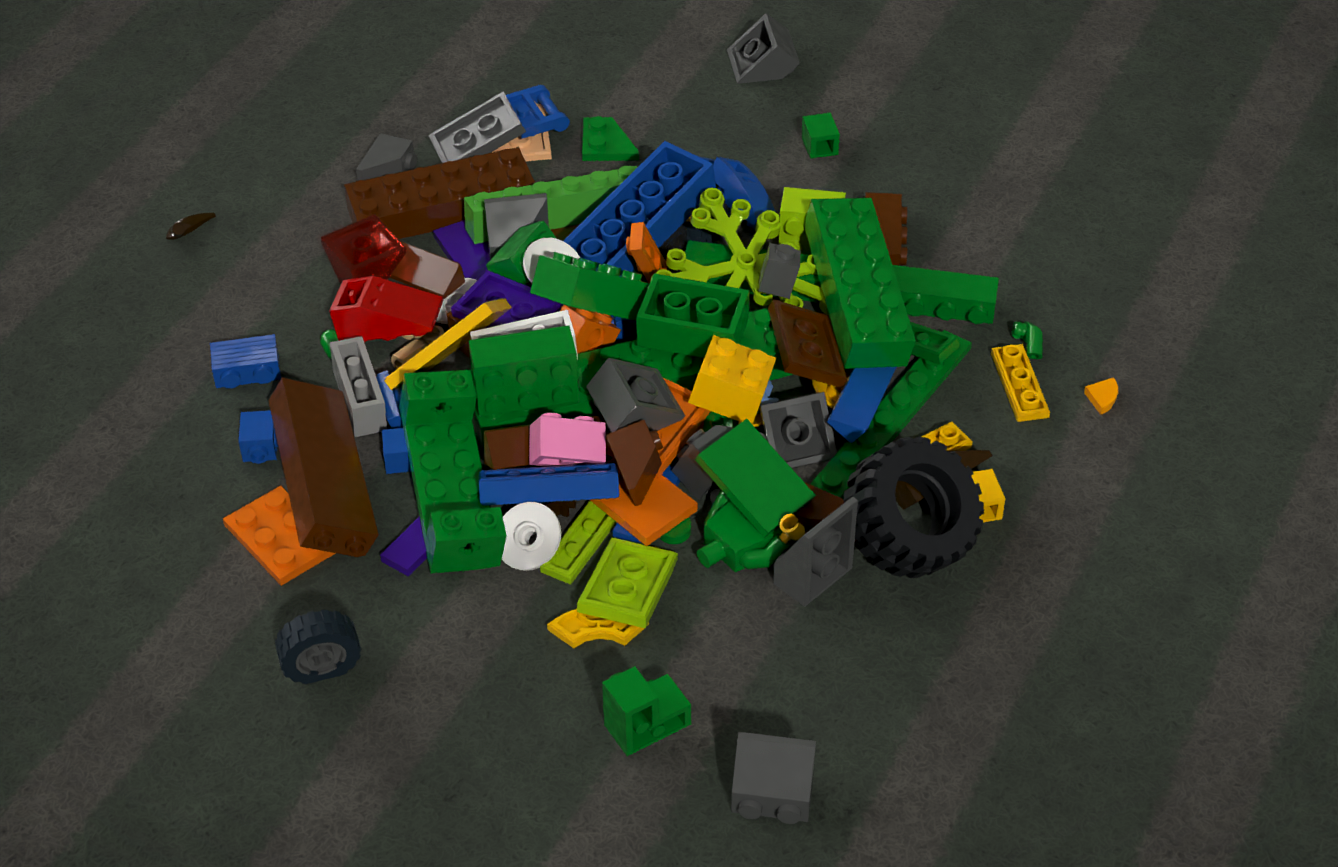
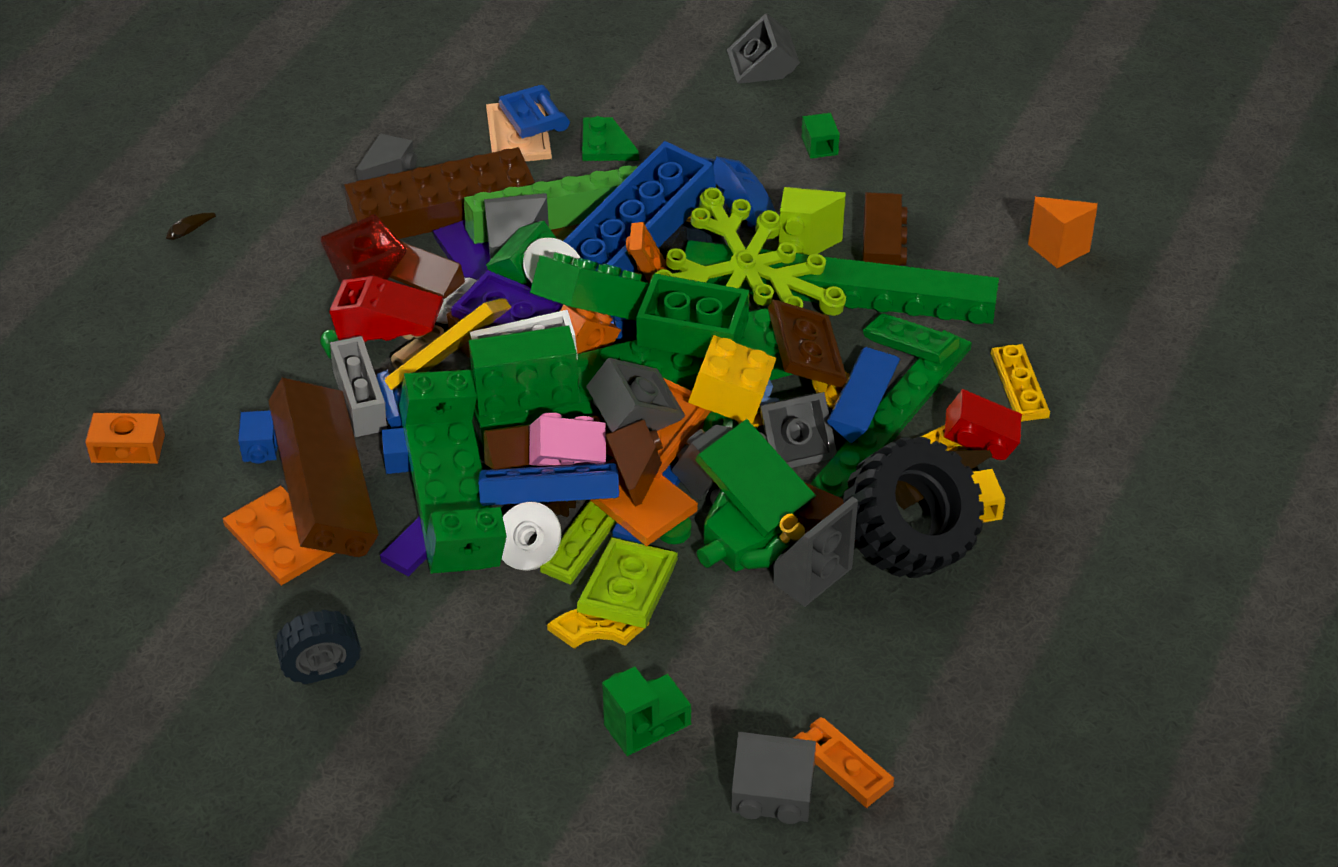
(125, 438): none -> orange brick
(245, 361): blue brick -> none
(478, 130): dark grey tile -> none
(779, 270): dark grey brick -> none
(847, 763): none -> orange plate
(859, 283): green brick -> none
(983, 425): none -> red brick
(1031, 336): green arm -> none
(1061, 229): none -> orange slope
(1102, 394): light orange tile -> none

